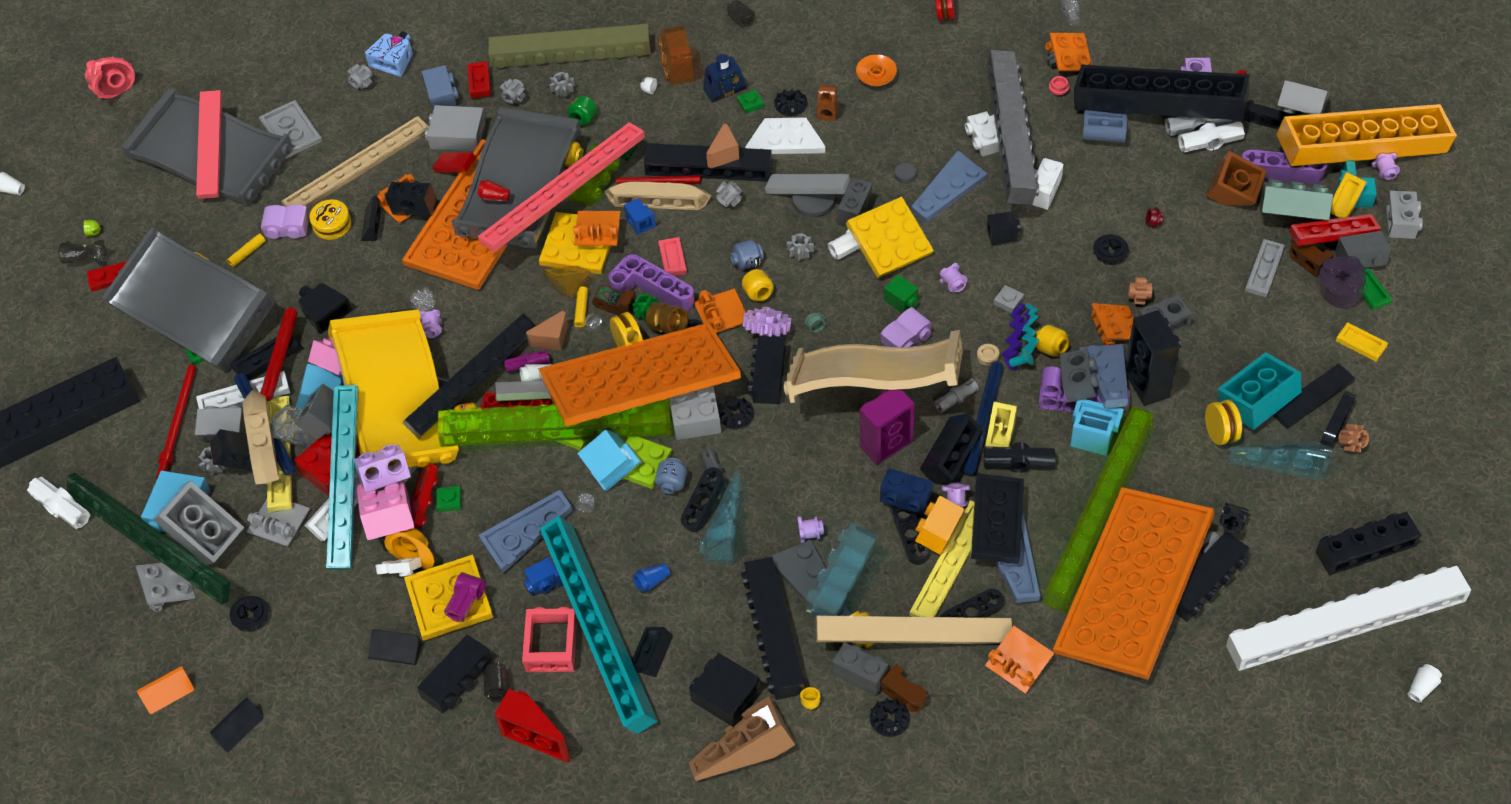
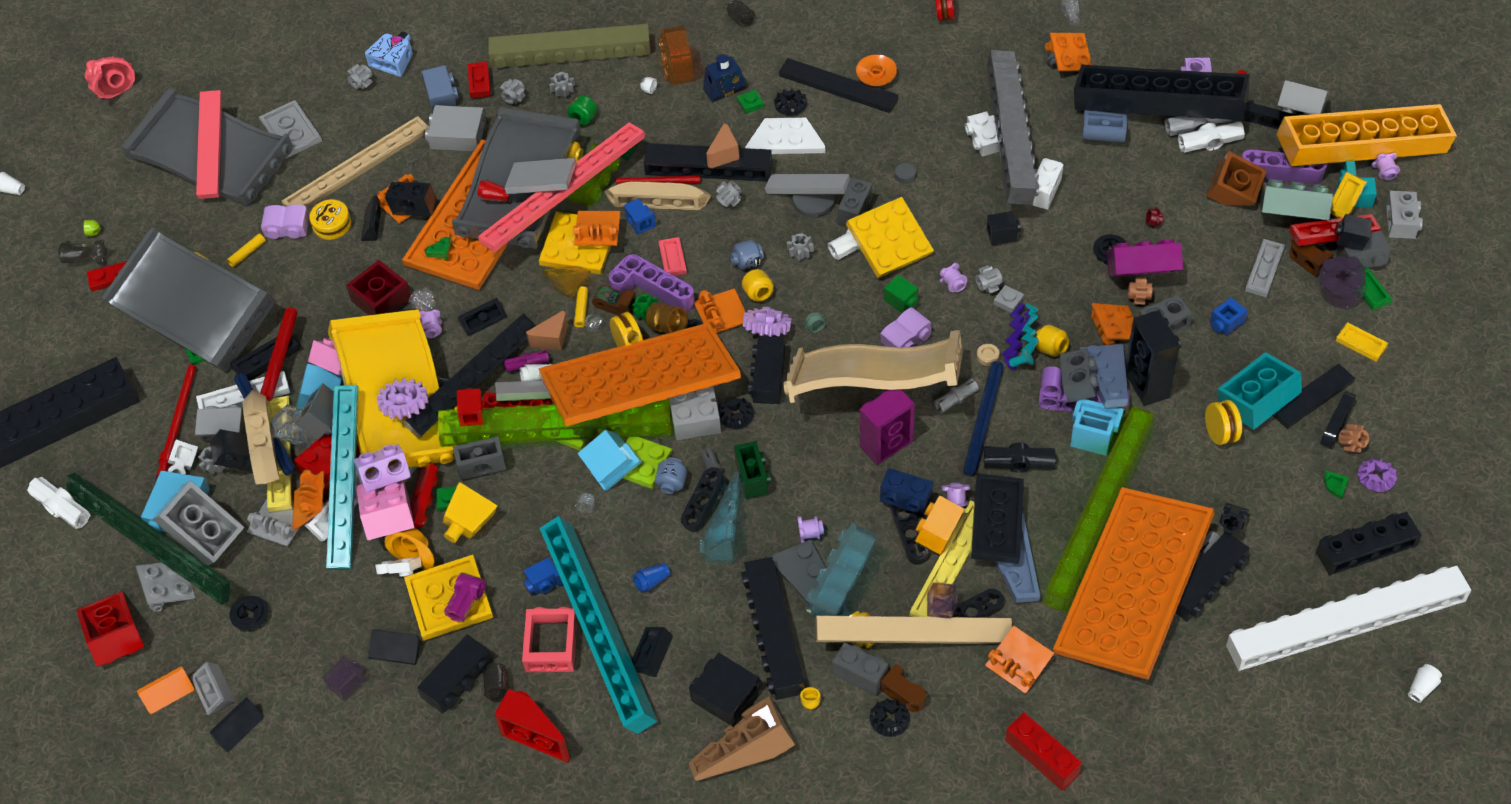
(109, 629): none -> red slope
(182, 457): none -> white plate
(212, 688): none -> light grey slope
(308, 498): none -> orange hinge
(323, 305): black torso -> none
(344, 678): none -> clear purple brick
(378, 290): none -> dark red brick
(402, 398): none -> lavender gear
(439, 249): none -> green tile
(454, 162): red tile -> none
(467, 513): none -> yellow torso
(470, 407): none -> red brick
(479, 458): none -> dark grey brick
(481, 317): none -> black slope
(519, 533): sand blue wing -> none
(540, 176): none -> light grey tile
(751, 469): none -> dark green brick
(827, 101): dark orange leg -> none
(838, 85): none -> black tile
(942, 600): none -> brick
(951, 448): black brick -> none
(952, 183): sand blue wing -> none
(988, 279): none -> light grey gear
(1001, 425): light yellow slope -> none
(1043, 751): none -> red brick
(1059, 85): coral plate -> none
(1144, 258): none -> magenta brick
(1228, 316): none -> blue brick
(1294, 459): clear light blue wedge -> none
(1336, 483): none -> green tile
(1353, 232): none -> black brick
(1372, 481): none -> medium lavender gear

